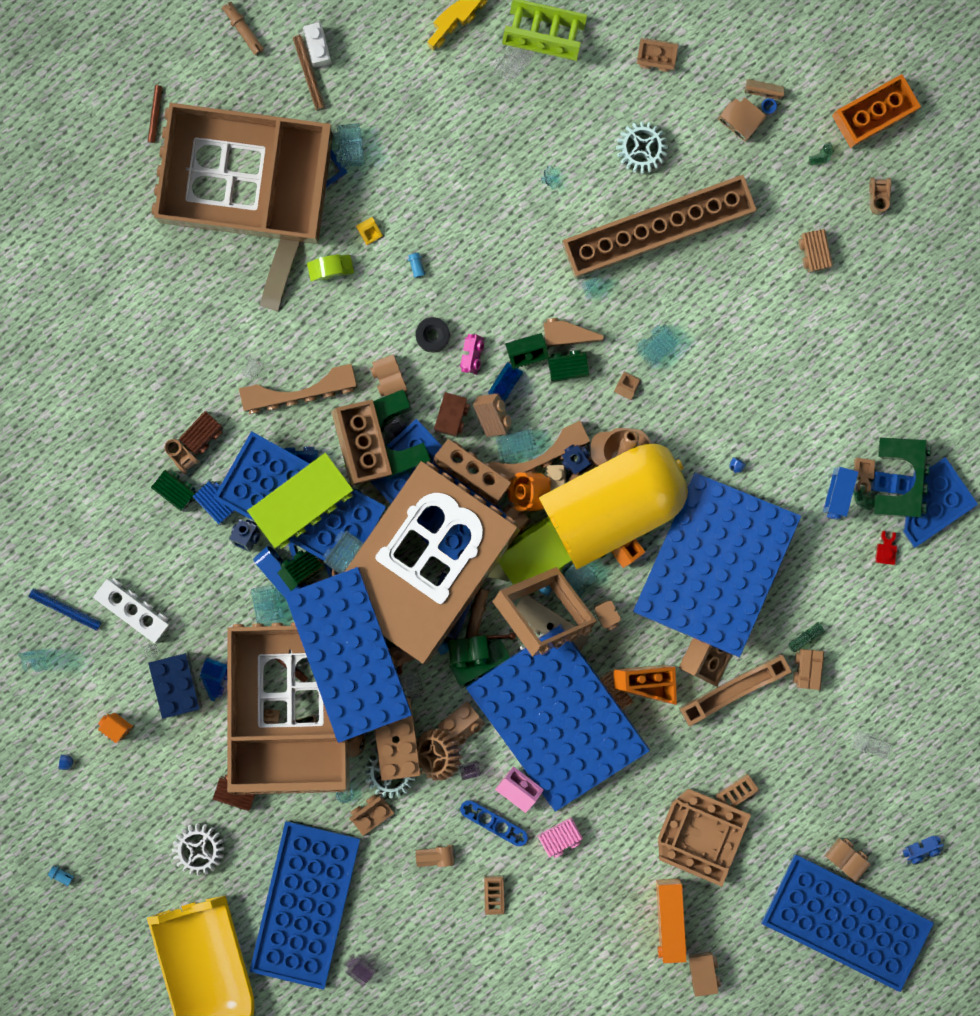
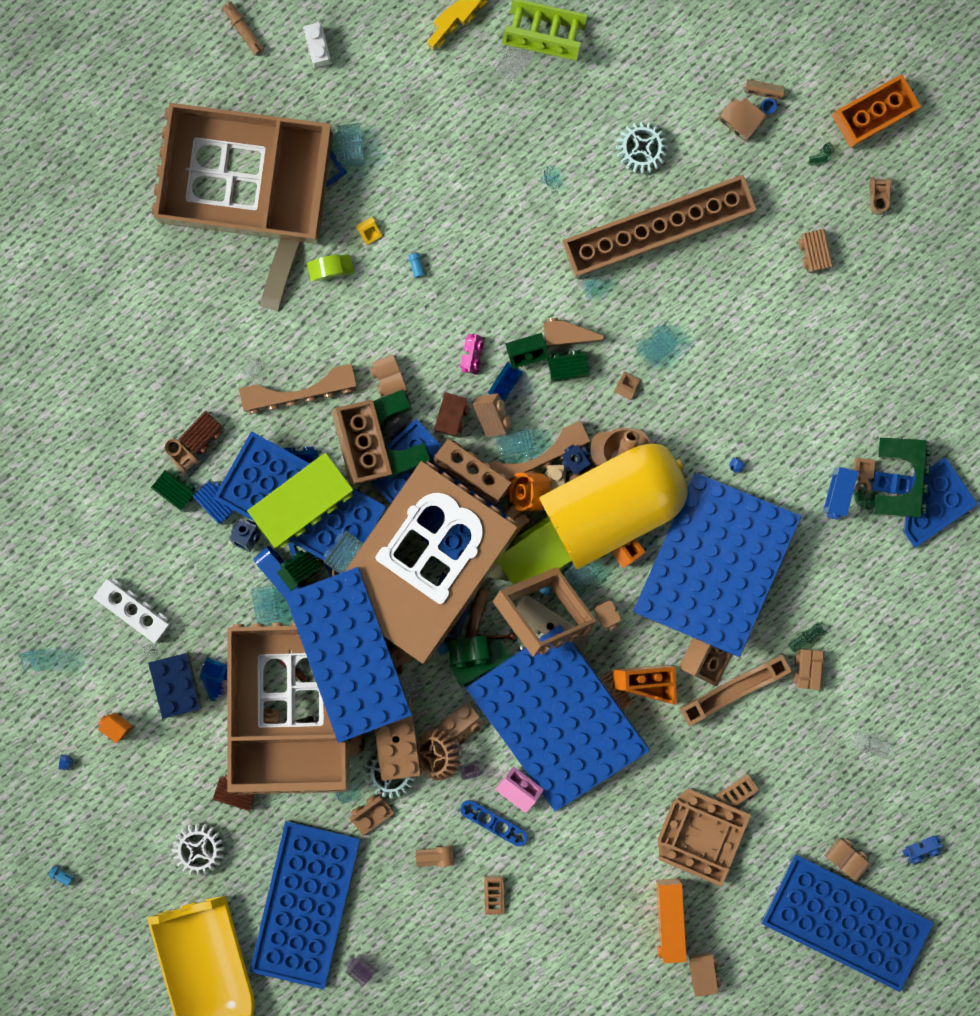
(64, 609): blue axle -> none
(154, 114): copper bar -> none
(317, 101): medium nougat axle -> none
(427, 325): black tyre -> none
(560, 837): bright pink brick -> none
(657, 54): medium nougat bracket -> none
(886, 552): red plate -> none

